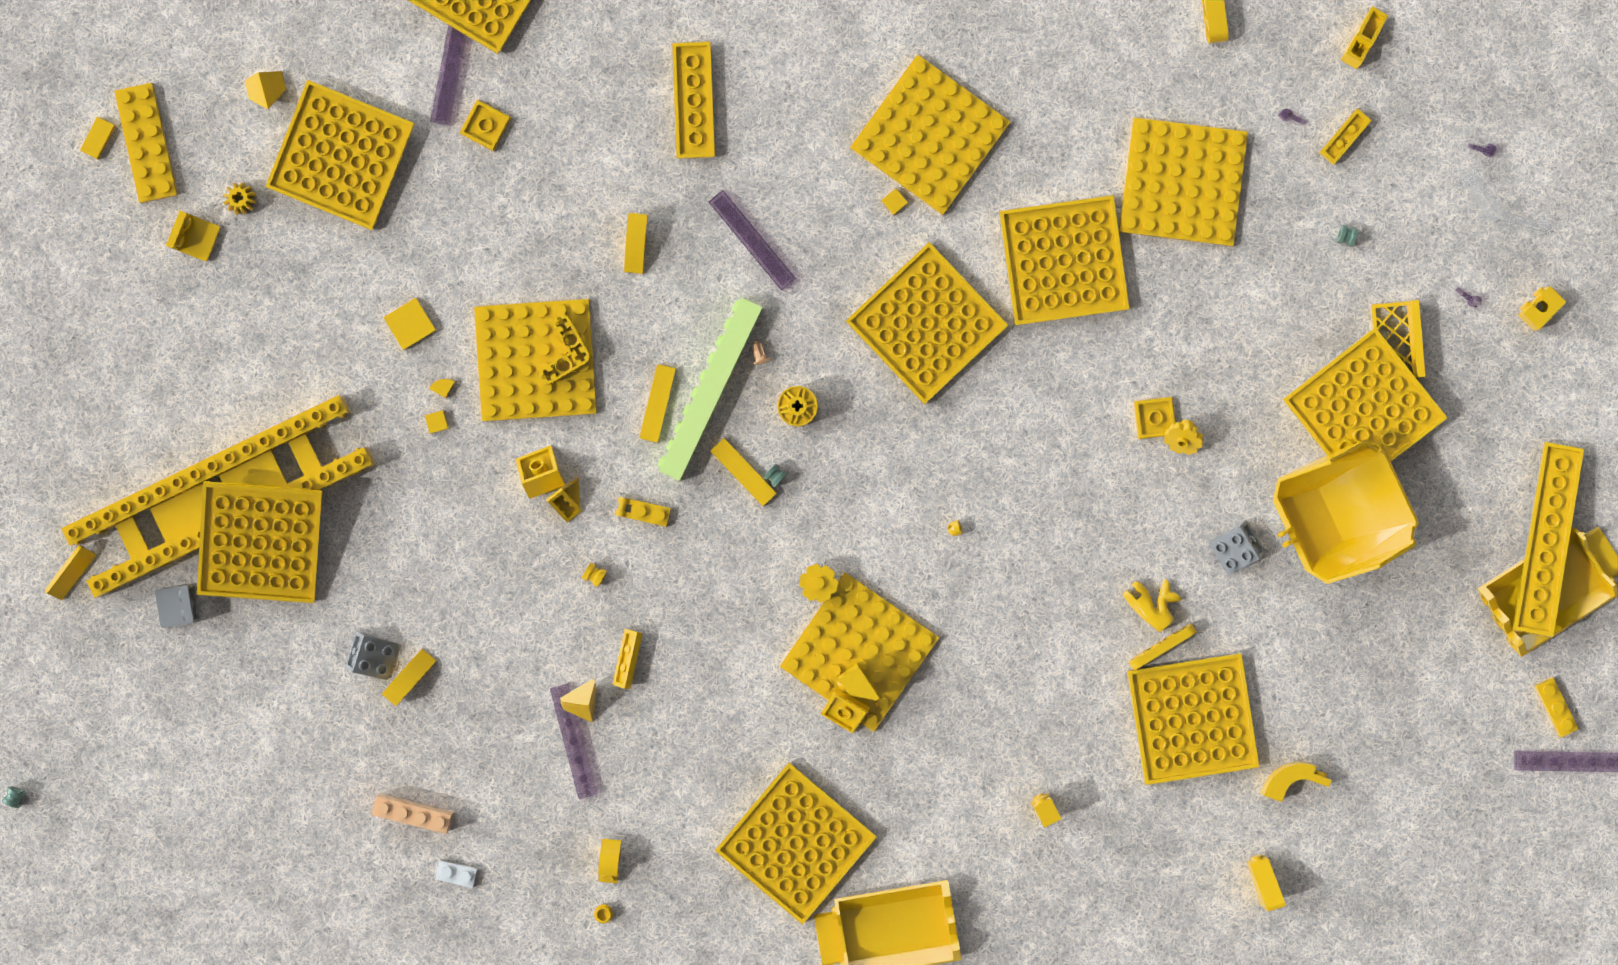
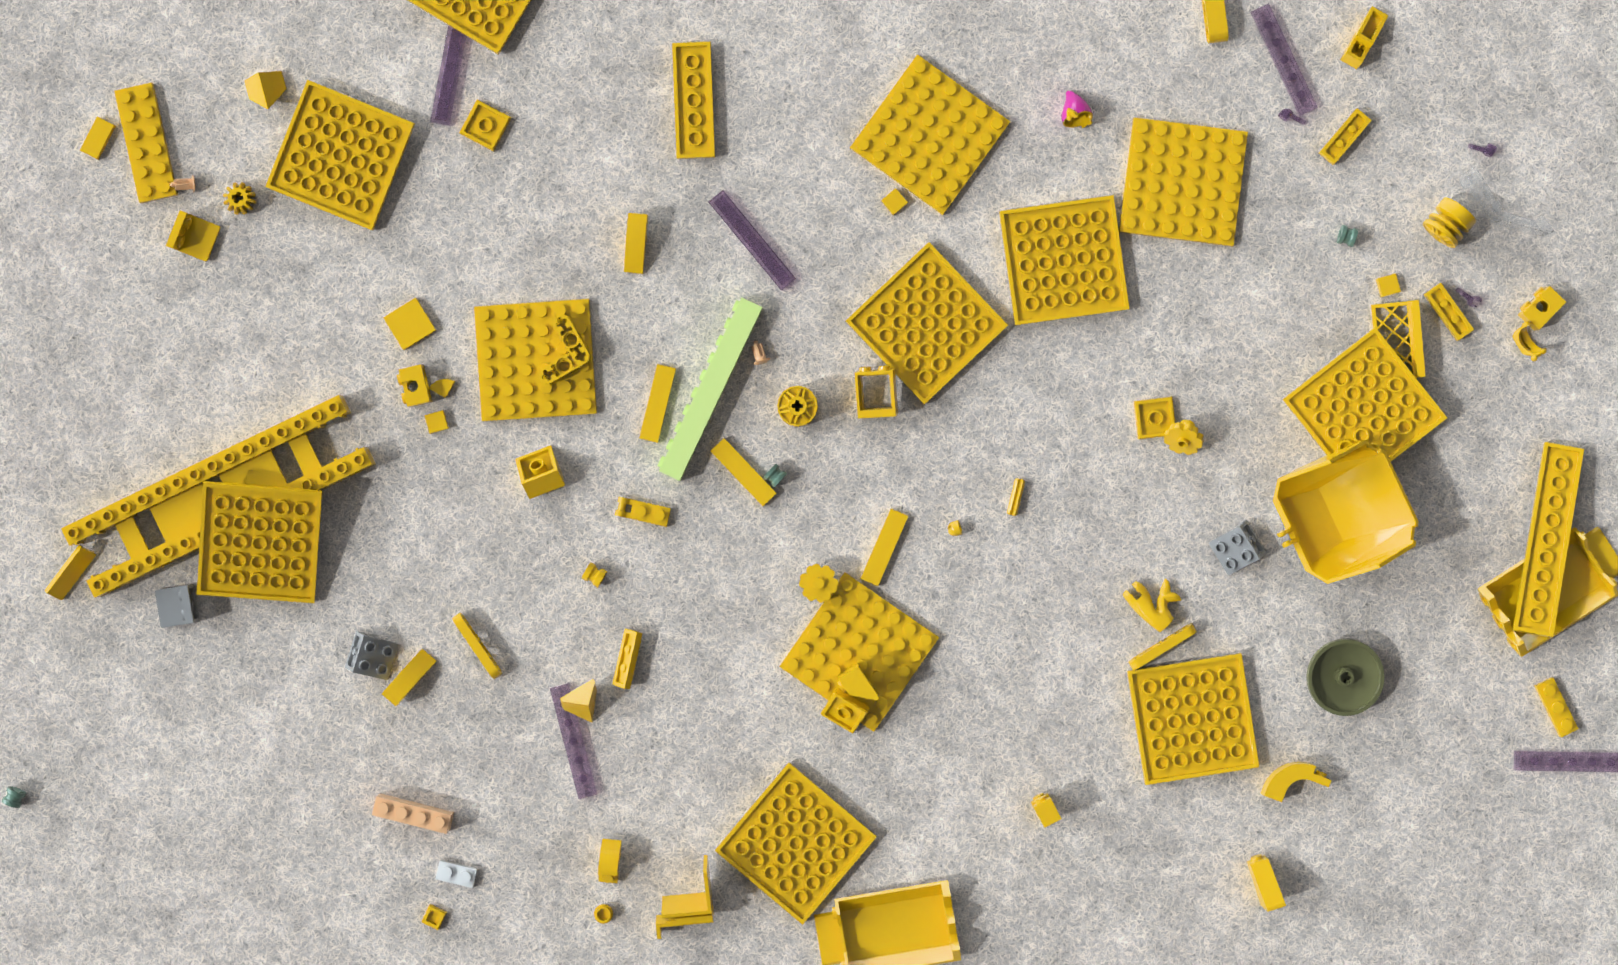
(184, 184): none -> light nougat piece
(422, 394): none -> yellow brick
(434, 917): none -> yellow tile
(477, 645): none -> yellow beam
(567, 500): yellow slope -> none
(687, 908): none -> yellow piece
(880, 411): none -> yellow window
(884, 547): none -> yellow tile
(1016, 496): none -> yellow axle
(1076, 111): none -> hat
(1284, 59): none -> clear purple tile
(1345, 677): none -> olive dish
(1388, 285): none -> yellow tile
(1448, 311): none -> yellow plate
(1450, 220): none -> yellow wheel
(1525, 343): none -> yellow helmet

